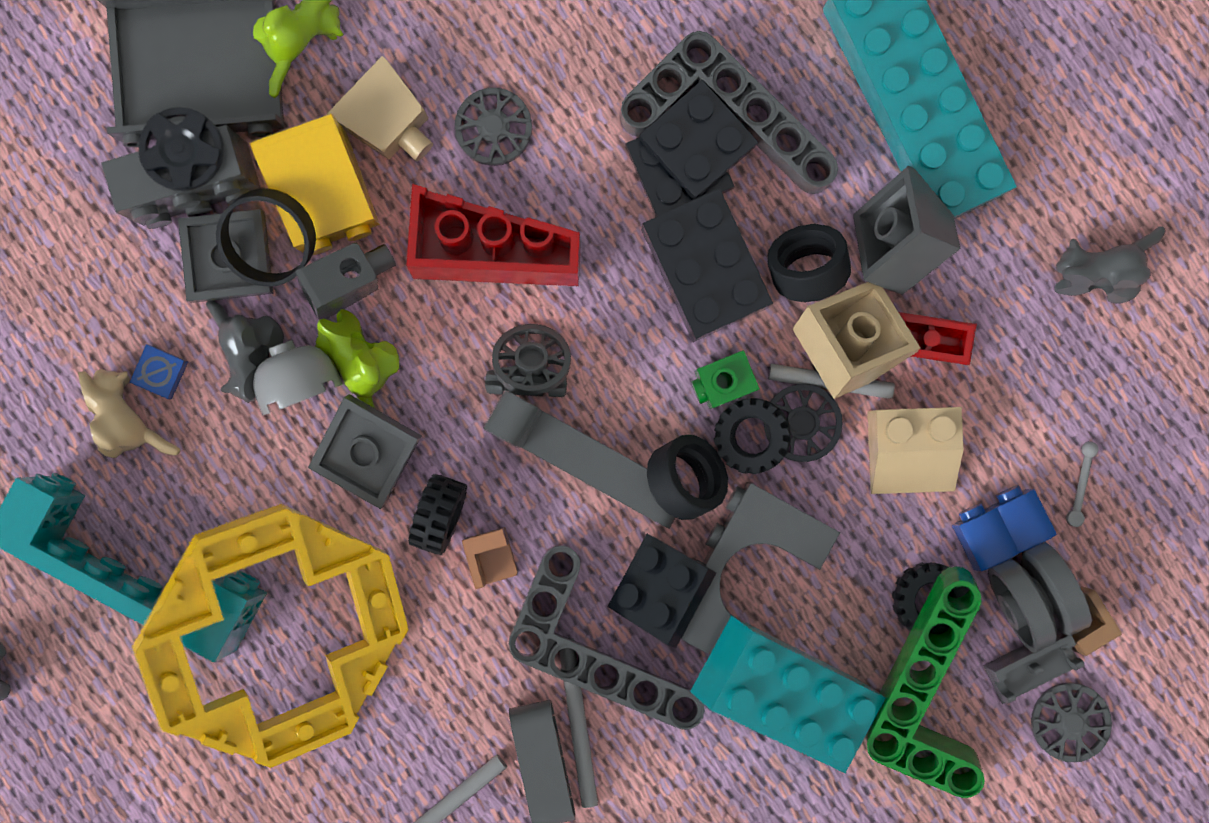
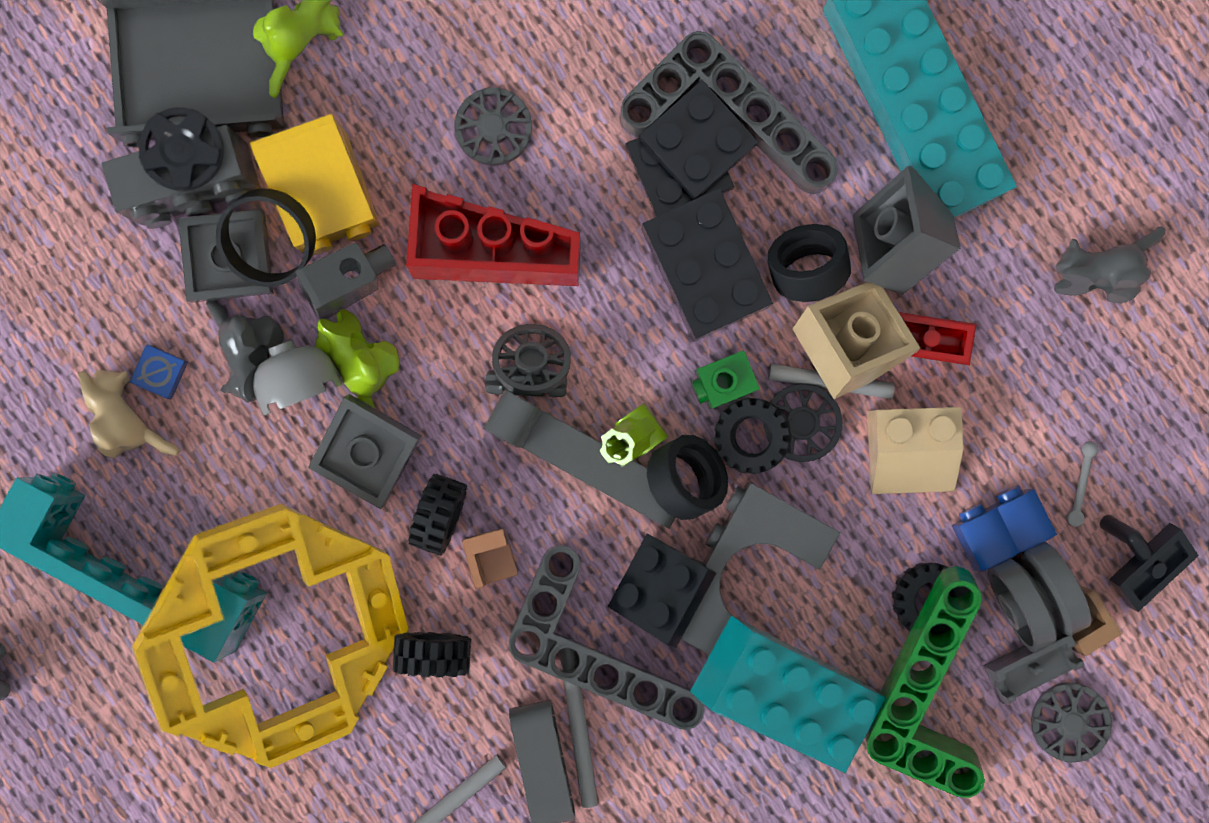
(383, 113): tan torso -> none
(431, 654): none -> black tyre
(632, 436): none -> lime piece
(1153, 562): none -> black plate

